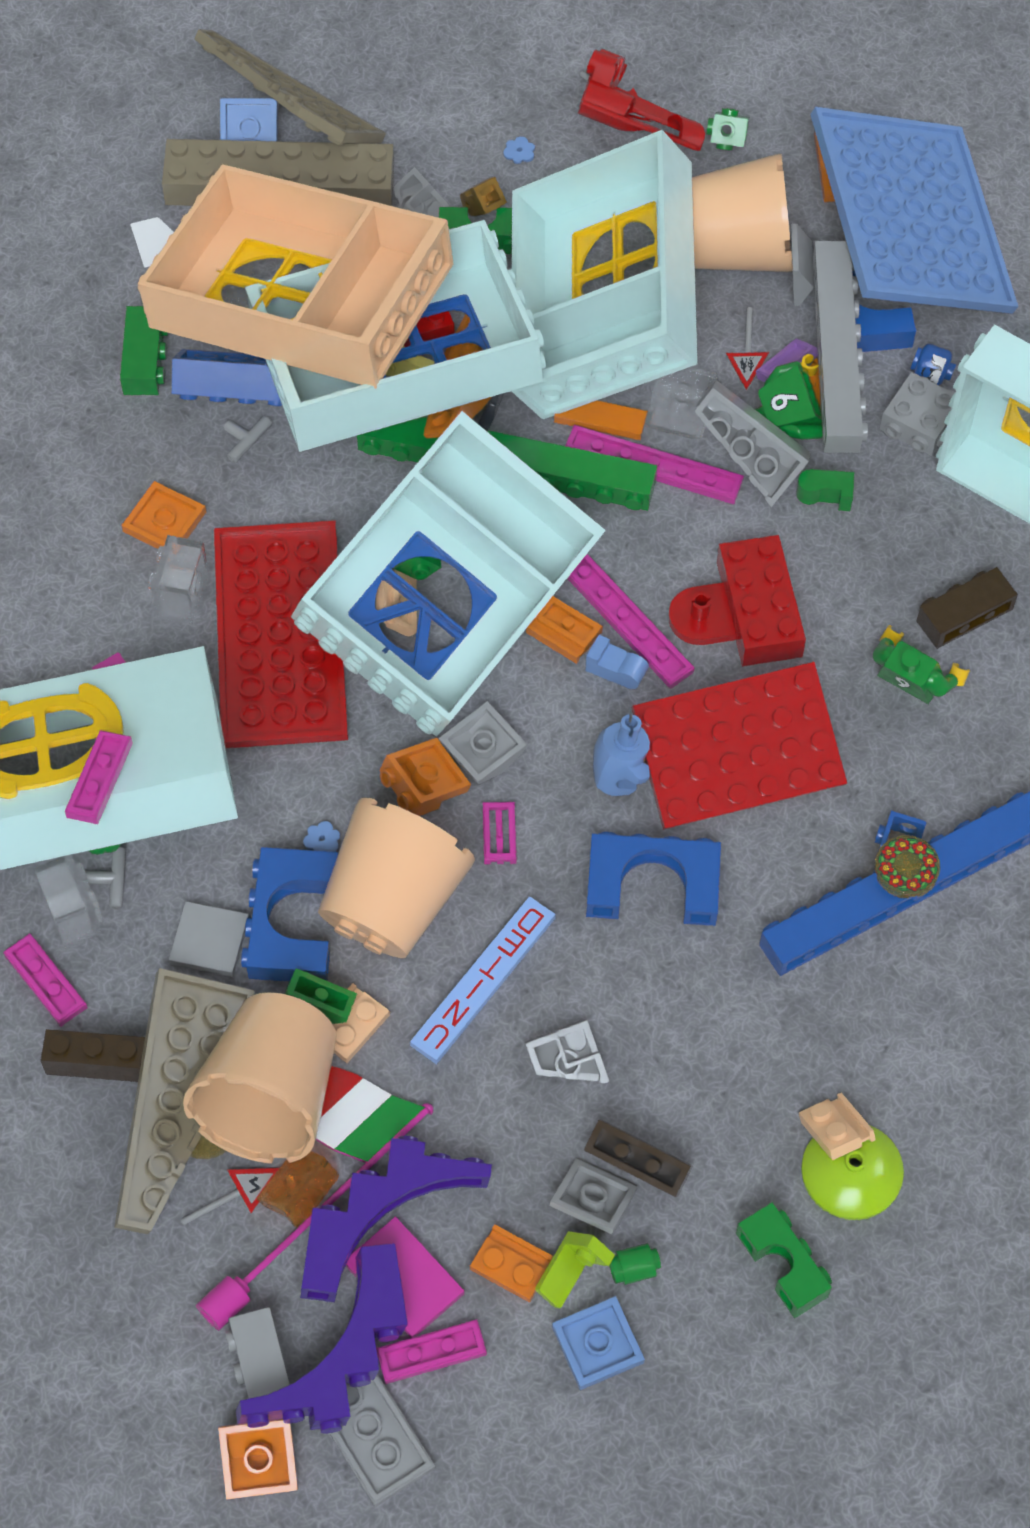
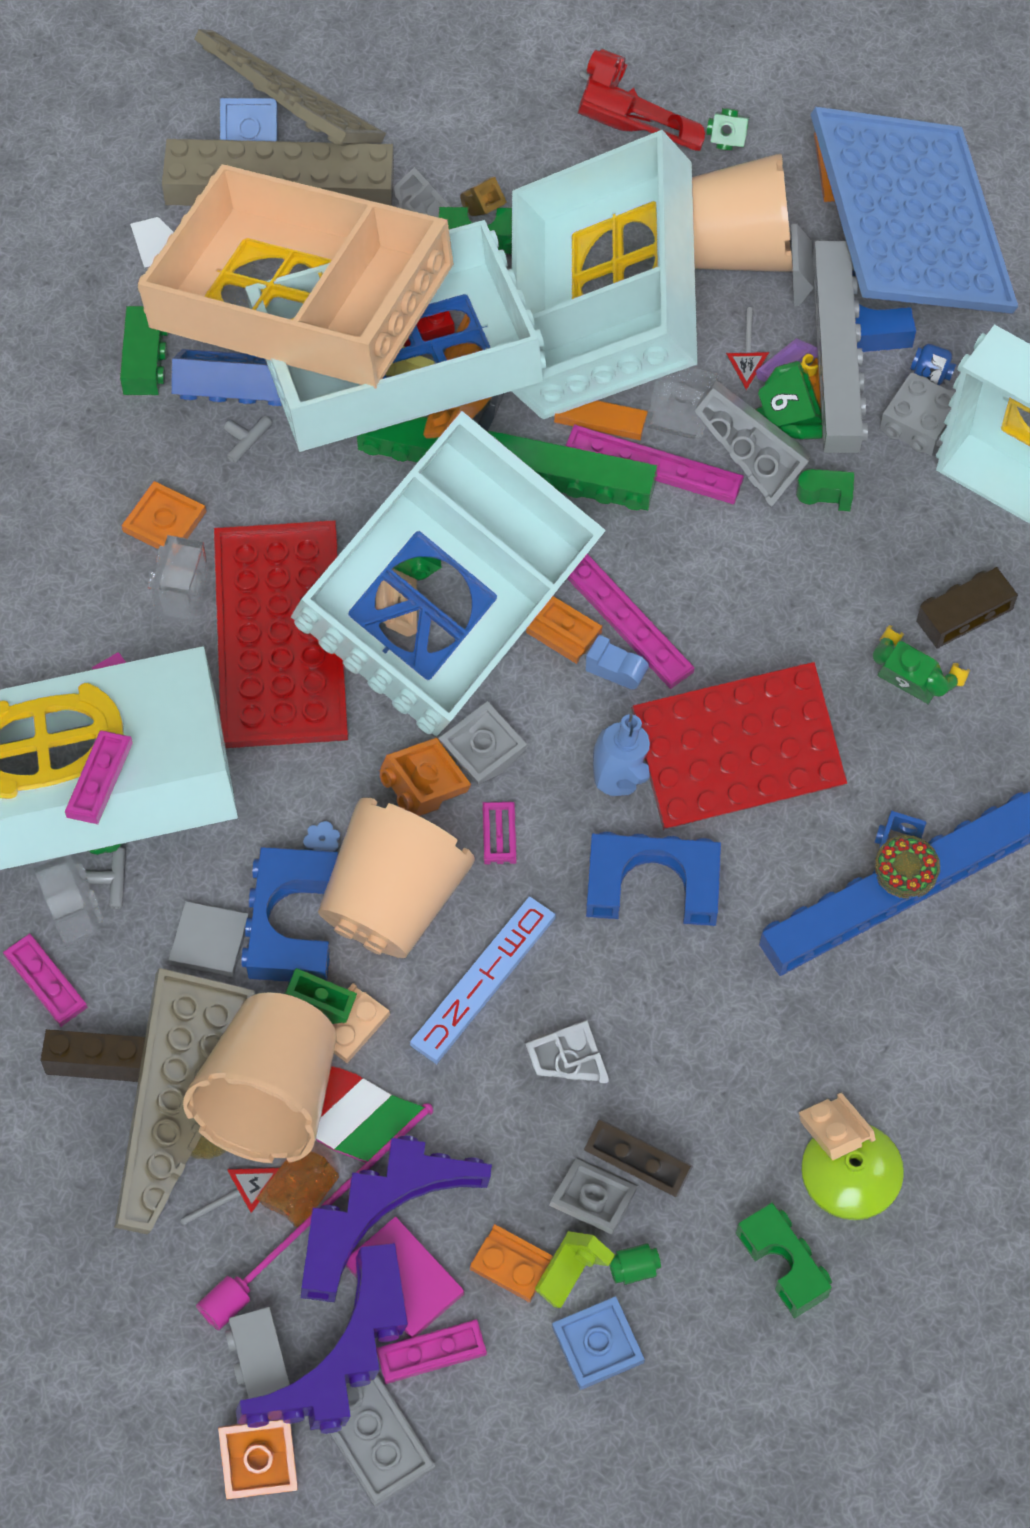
(519, 150): medium blue plant -> none
(748, 606): red brick -> none

